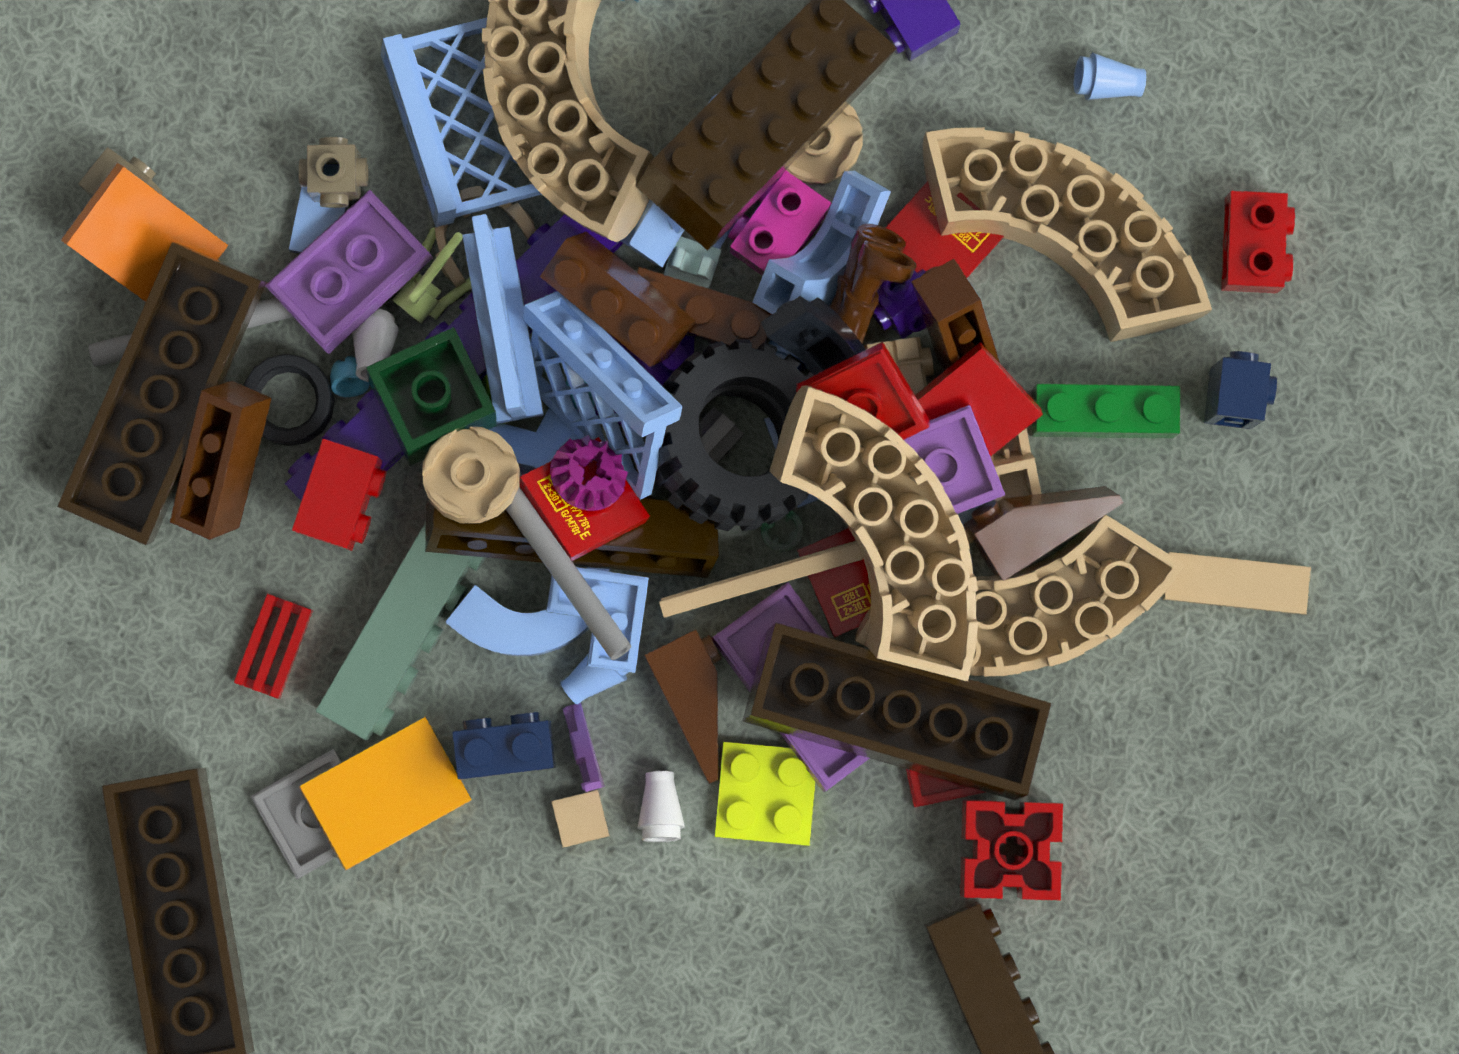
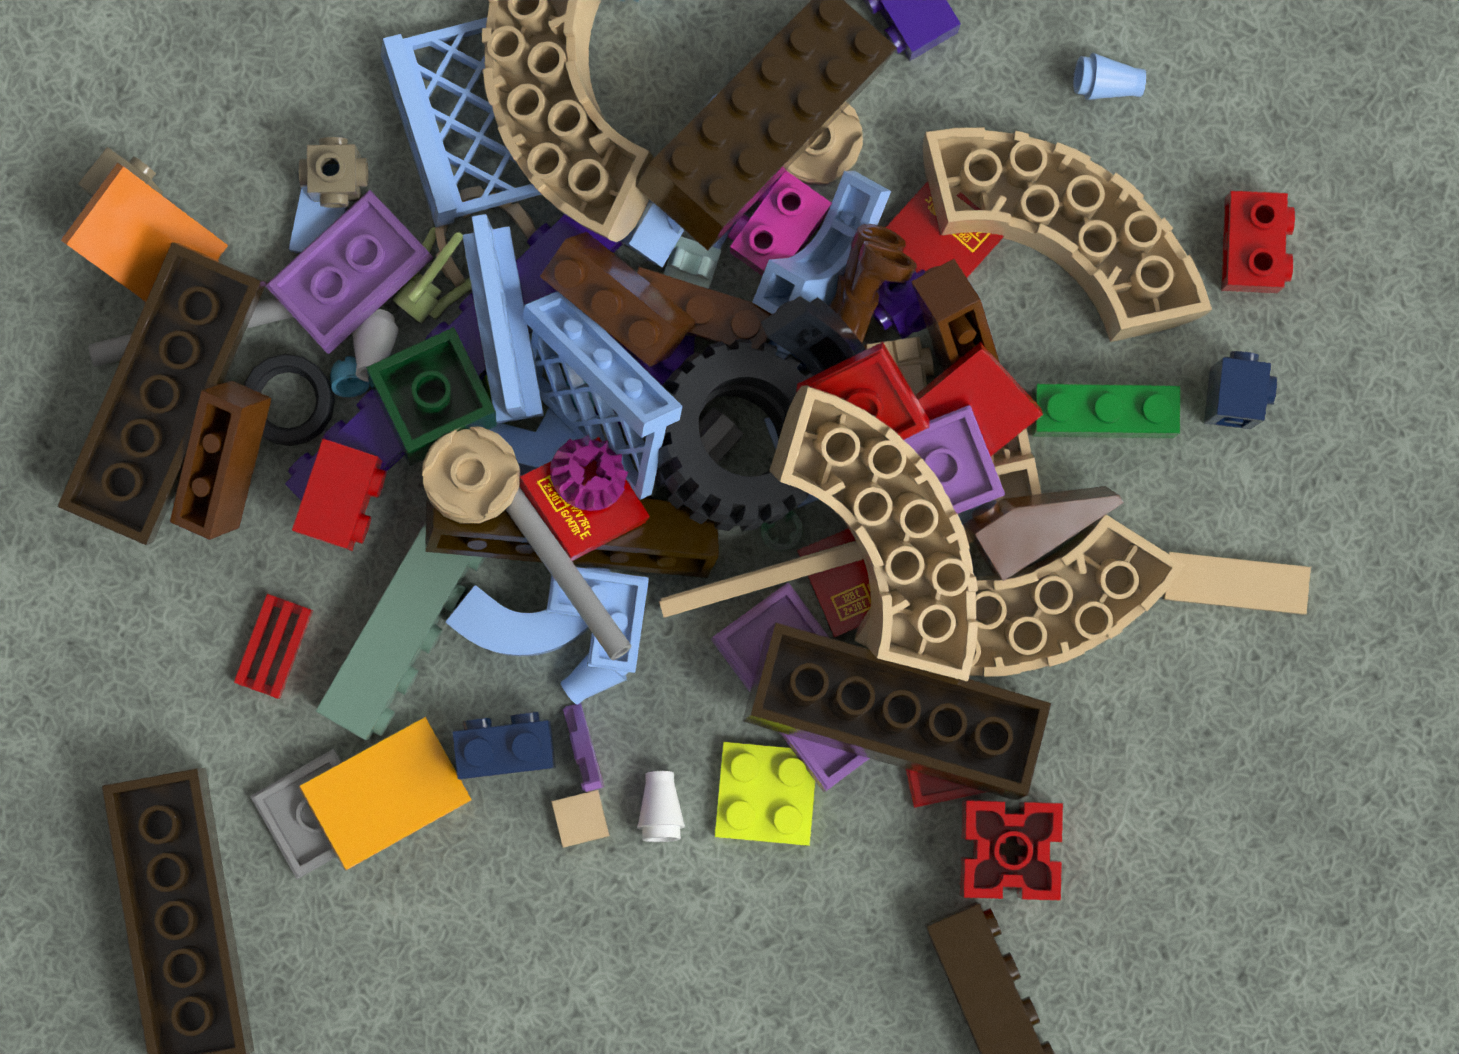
(691, 688): reddish brown slope -> none

